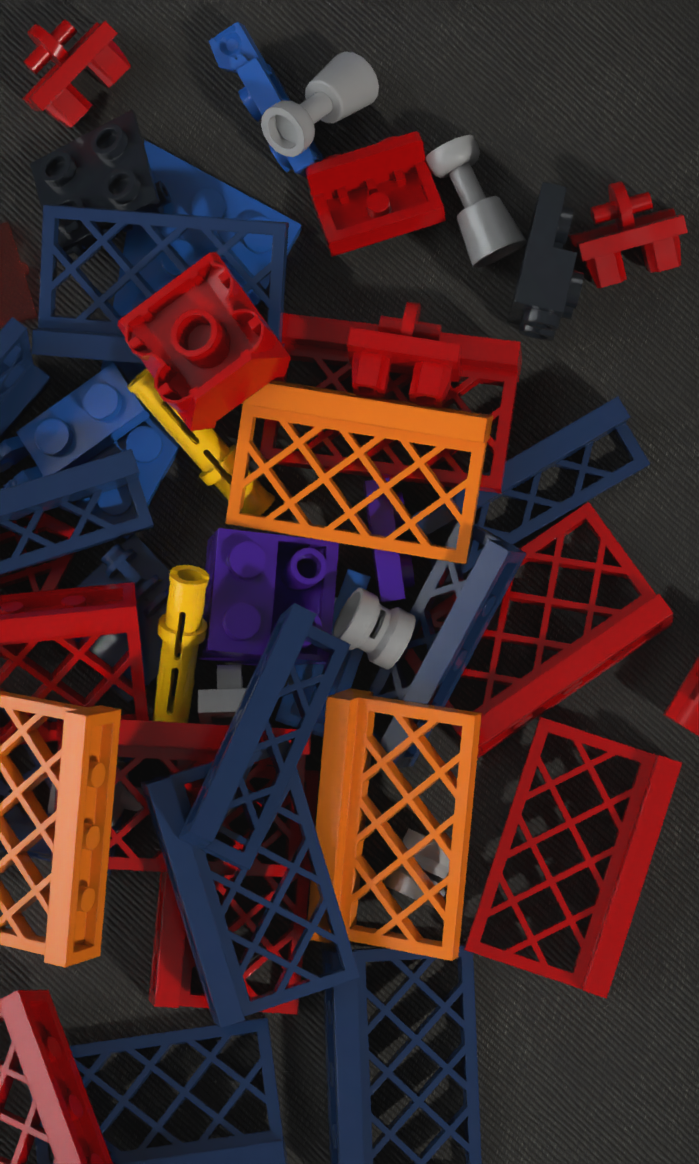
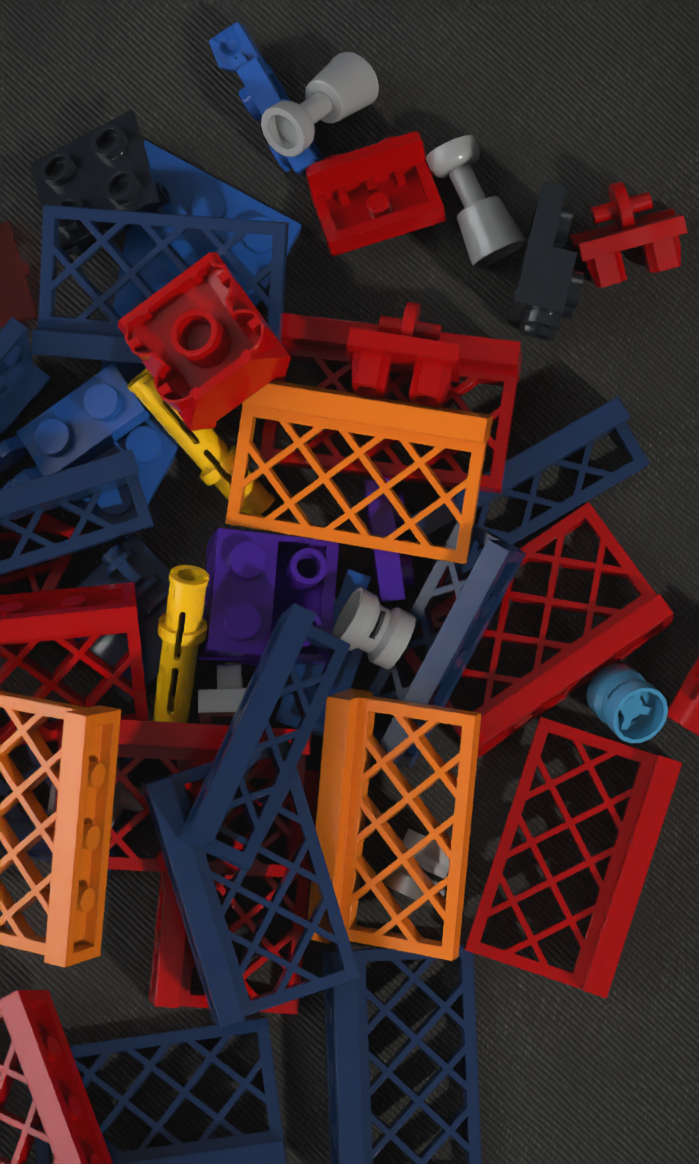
(93, 50): red hips -> none
(627, 703): none -> dark azure wheel

